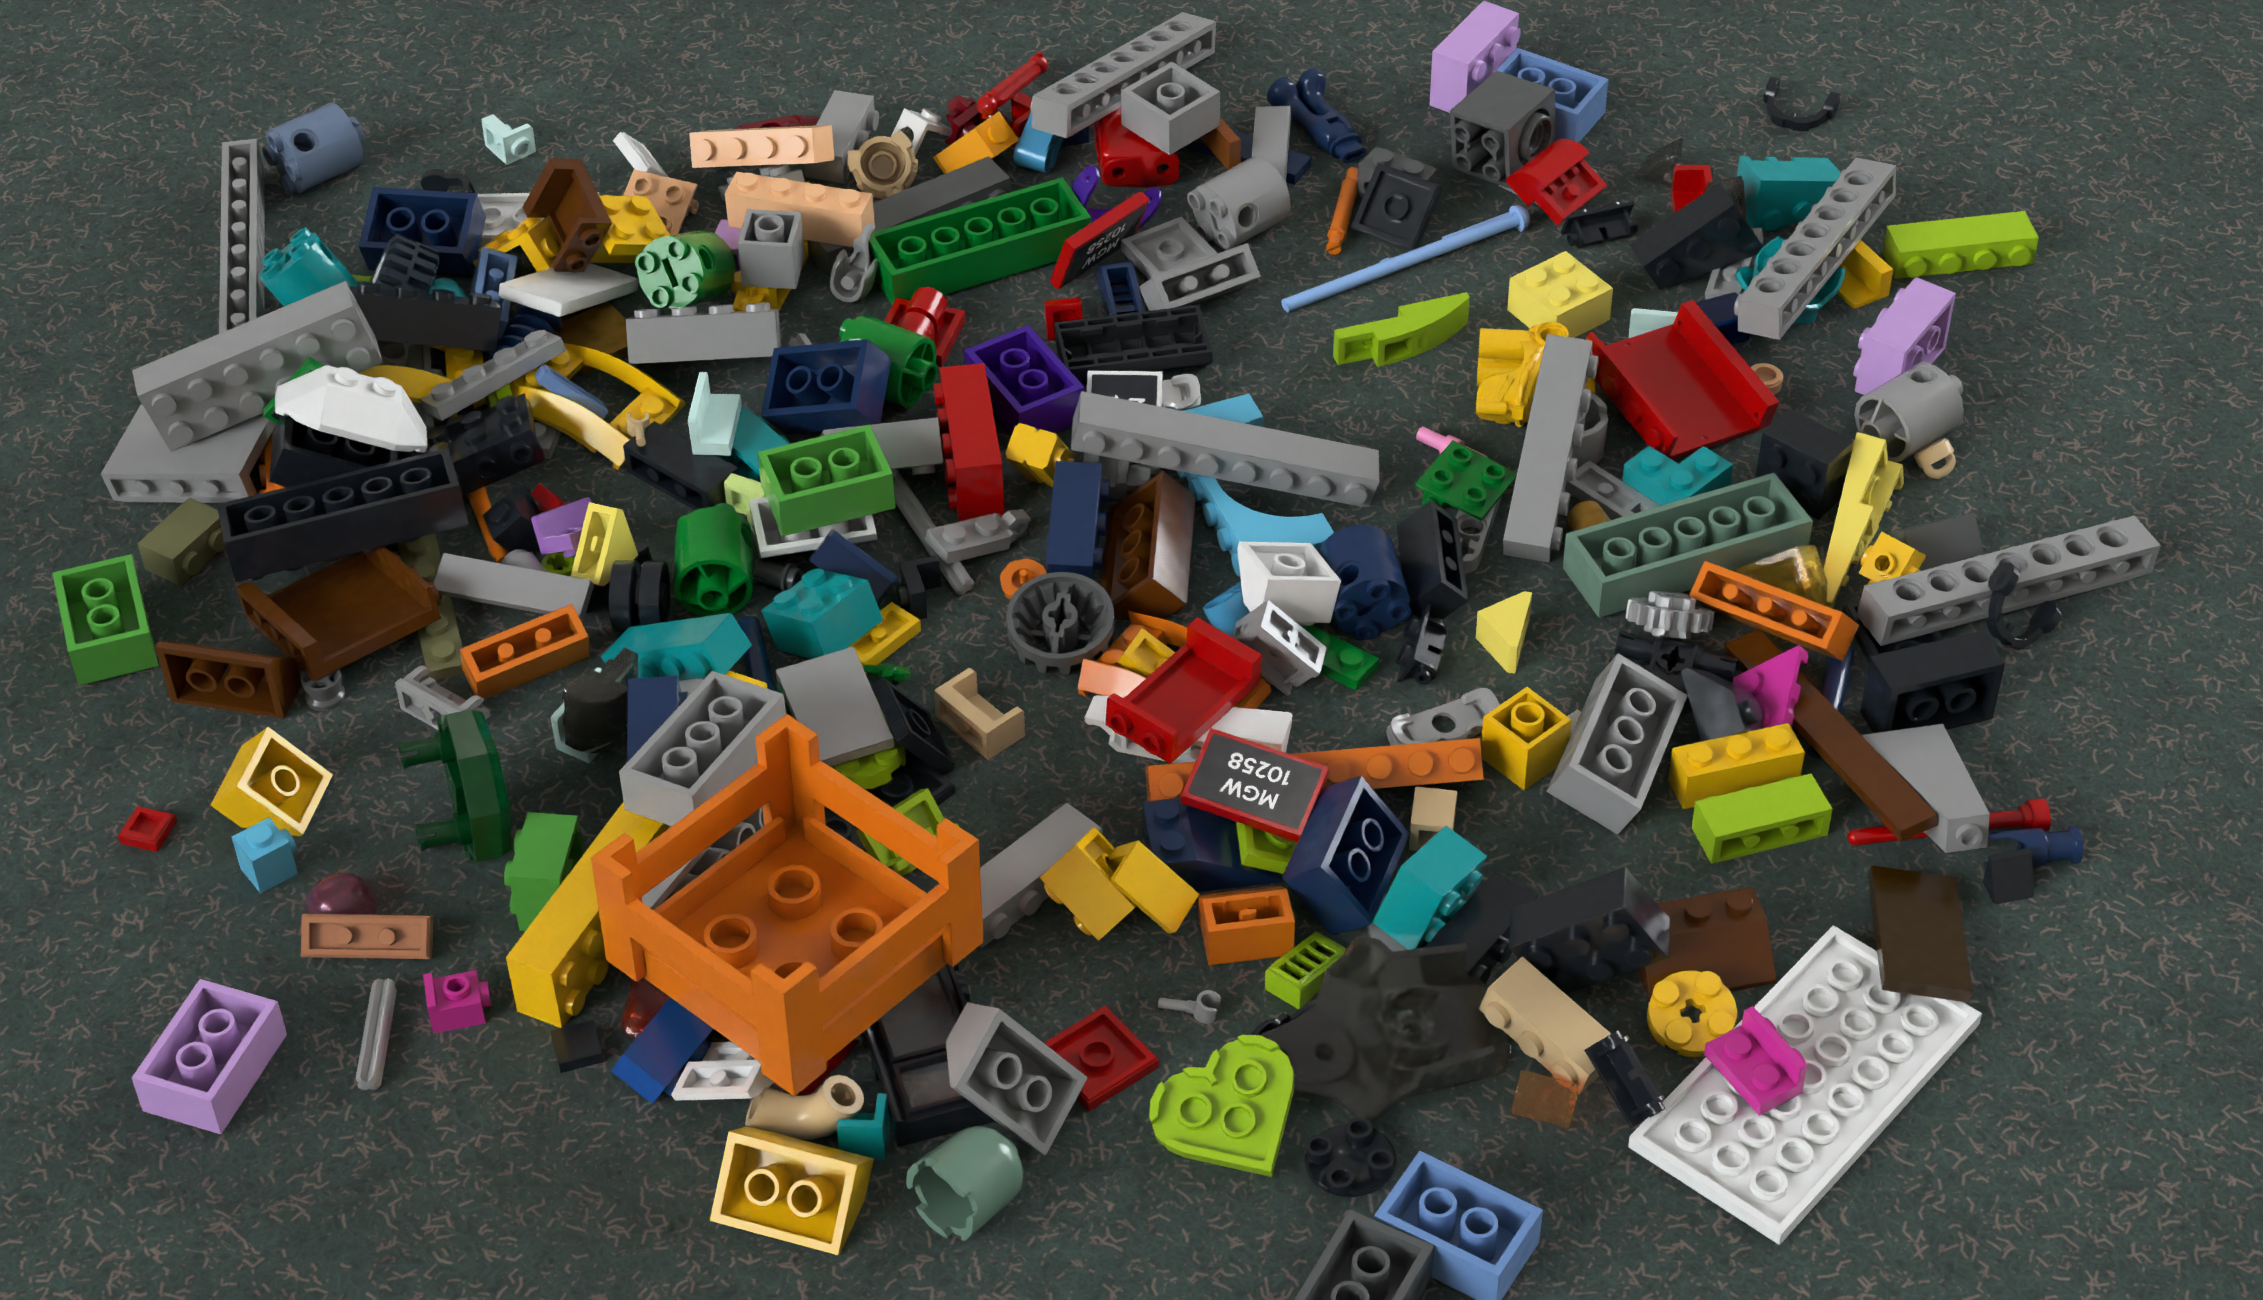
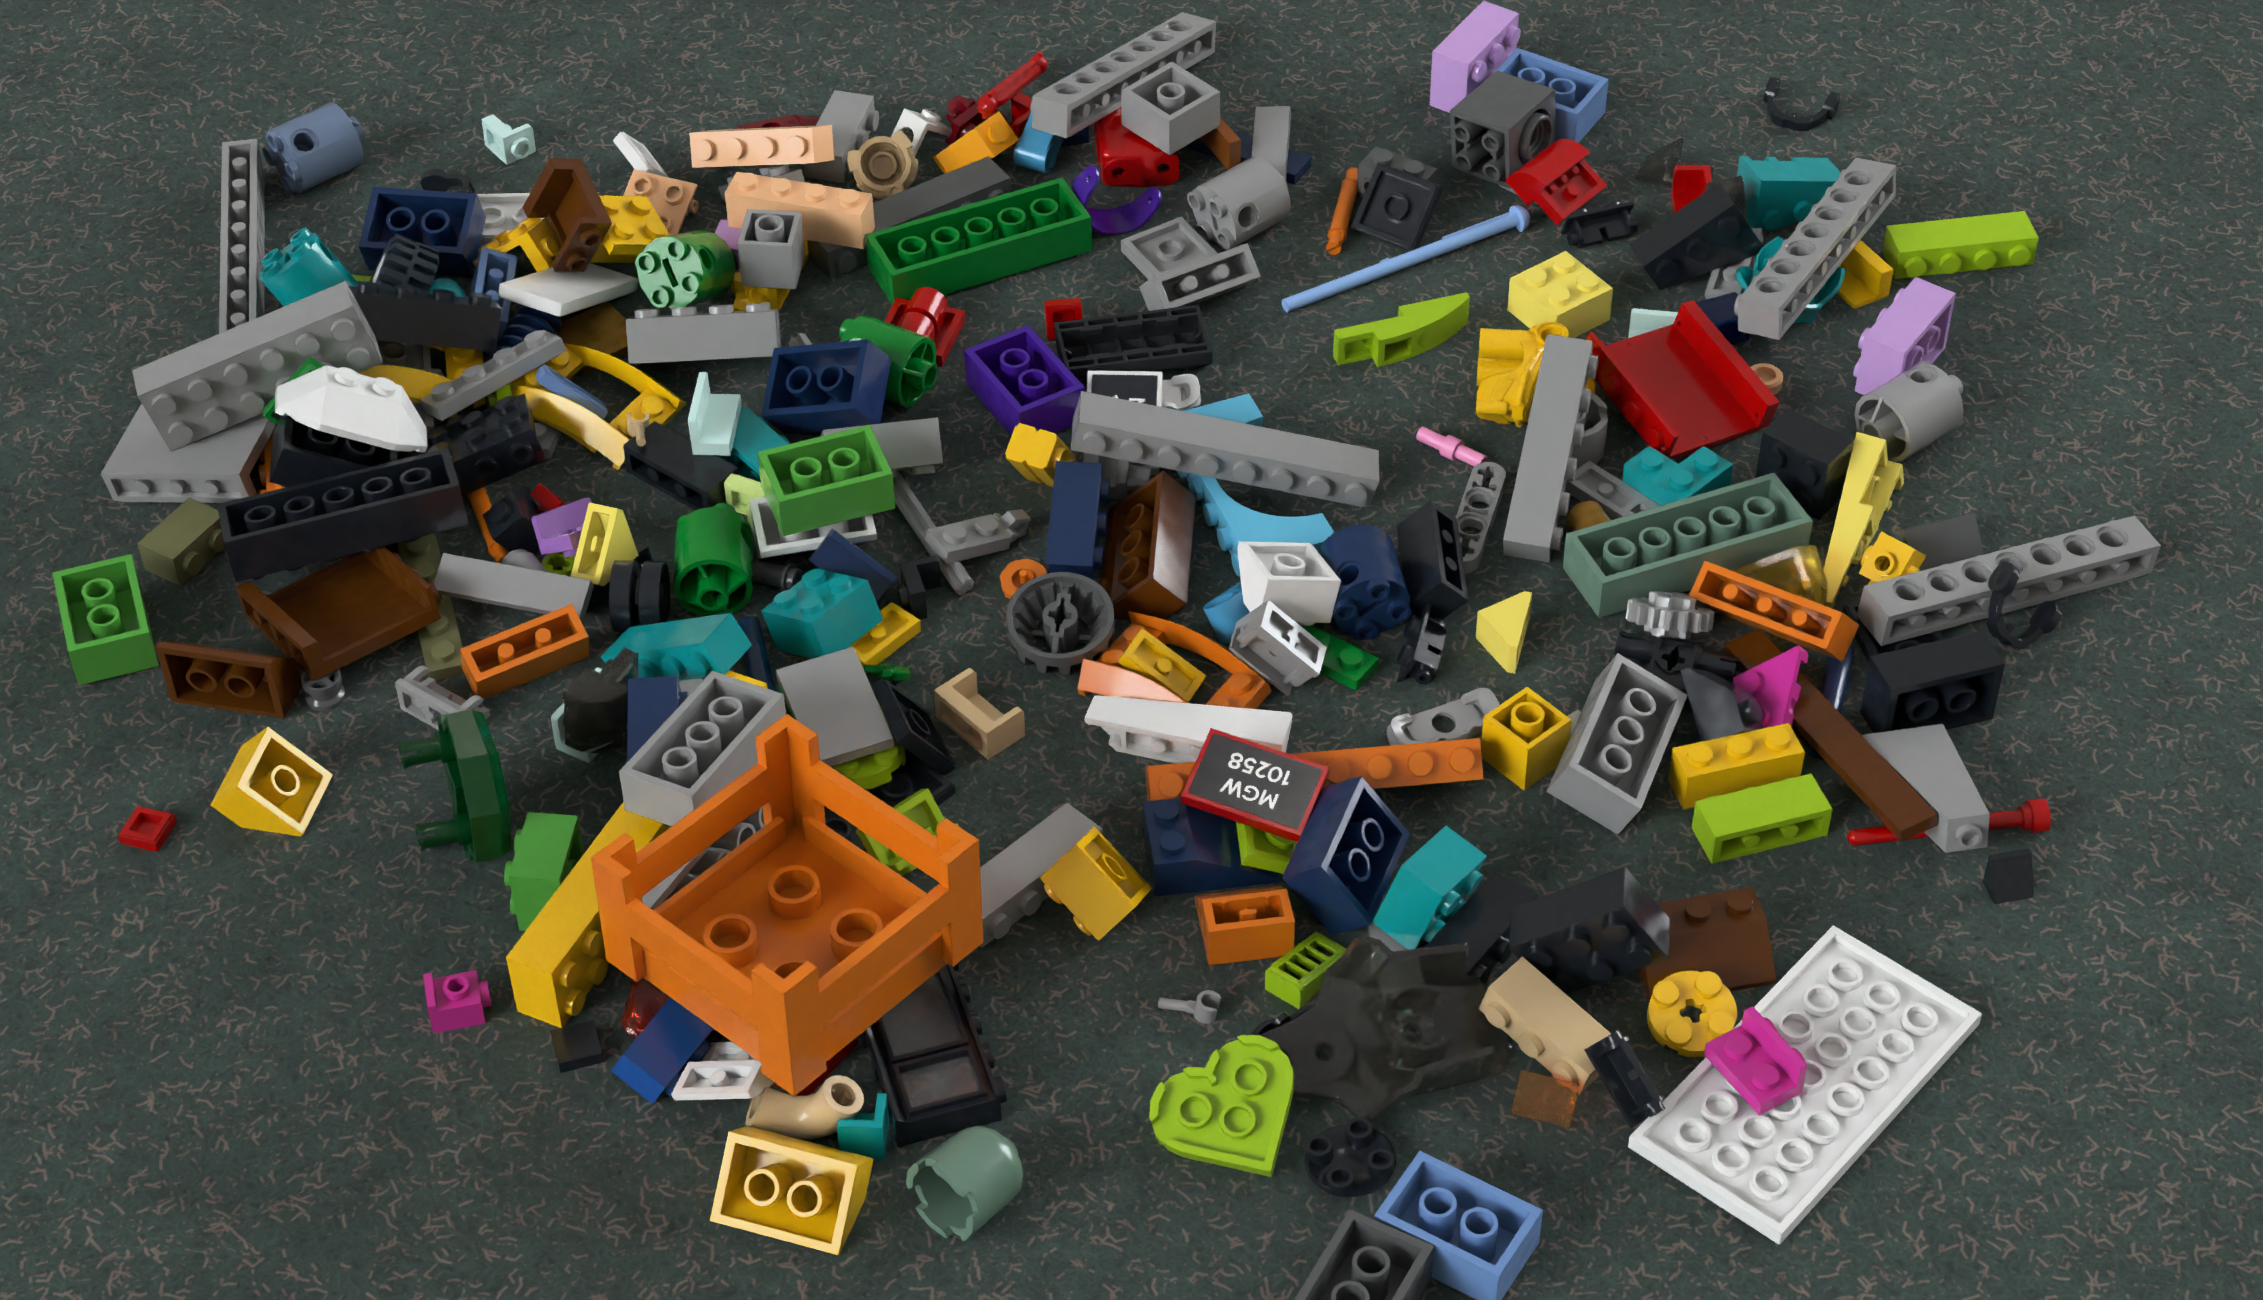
(209, 1056): lavender brick -> none
(265, 854): medium azure brick -> none
(341, 895): clear pink hair -> none
(367, 936): nougat tile -> none
(376, 1034): light grey axle -> none
(854, 275): light grey piece -> none
(969, 442): red brick -> none
(1011, 1075): light grey slope -> none
(1098, 239): tile -> none
(1105, 1054): red tile -> none
(1116, 275): dark blue slope -> none
(1152, 885): yellow panel -> none
(1186, 692): red panel -> none
(1320, 120): dark blue piece -> none
(1430, 813): tan brick -> none
(1465, 481): green hinge -> none
(1919, 934): dark brown tile -> none
(1934, 453): tan tile -> none
(2046, 845): dark blue piece -> none

